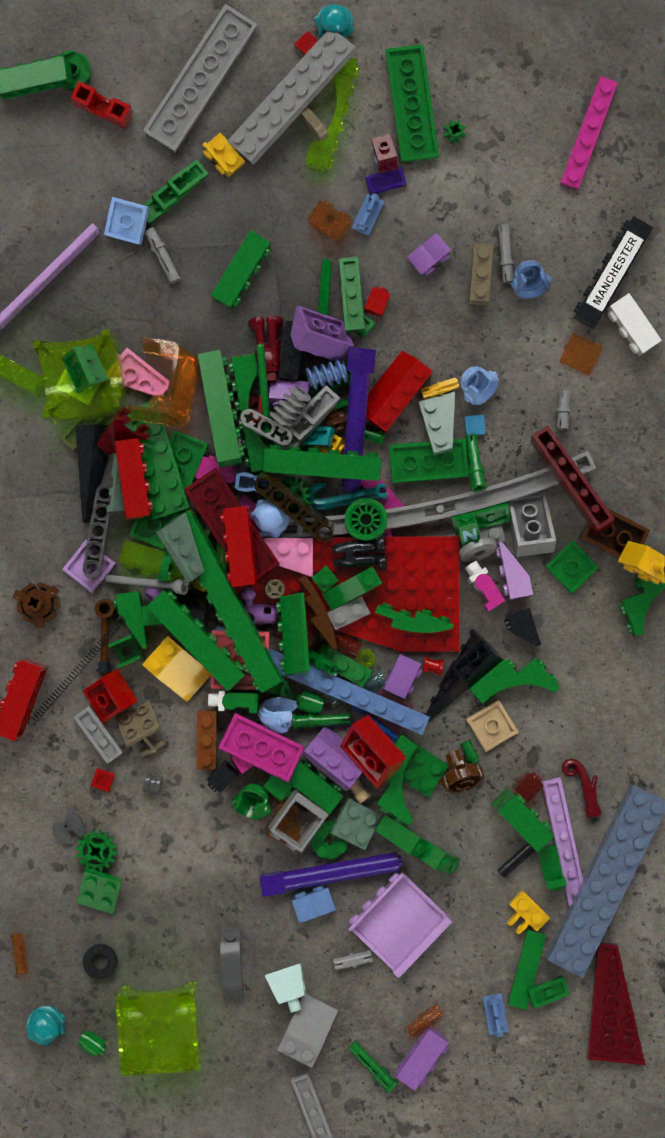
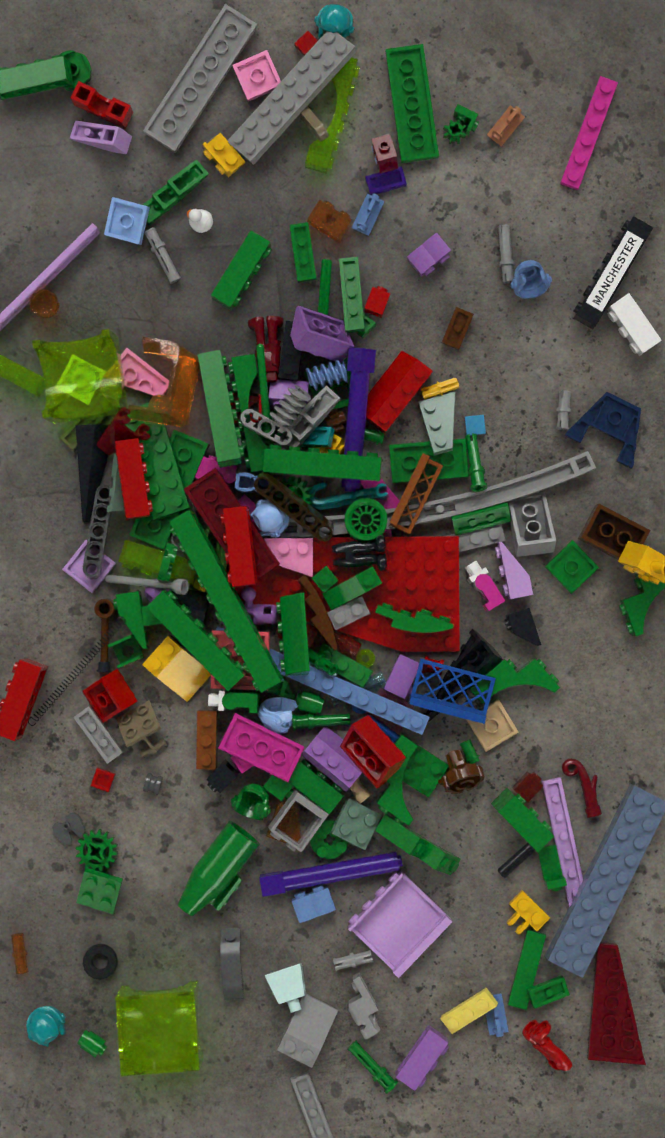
(27, 597): reddish brown piece -> none
(44, 304): none -> clear orange hair
(84, 367): green bracket -> none
(101, 136): none -> lavender slope
(182, 547): sand green wing -> none
(200, 220): none -> white animal
(217, 870): none -> green piece
(257, 75): none -> bright pink plate
(275, 591): dark tan wheel -> none
(303, 252): none -> green plate
(362, 1008): none -> light grey plate
(406, 497): none -> dark orange fence
(424, 1020): clear orange pin -> none
(444, 706): none -> blue fence
(457, 328): none -> reddish brown plate
(466, 116): none -> green bracket
(467, 528): green brick -> none
(469, 1010): none -> light yellow plate
(478, 385): light blue helmet -> none
(478, 551): light grey tile -> none
(480, 274): dark tan brick -> none
(506, 125): none -> nougat hinge
(537, 1035): none -> red piece
(572, 480): dark red brick -> none
(580, 354): clear orange piece -> none
(615, 419): none -> dark blue wing

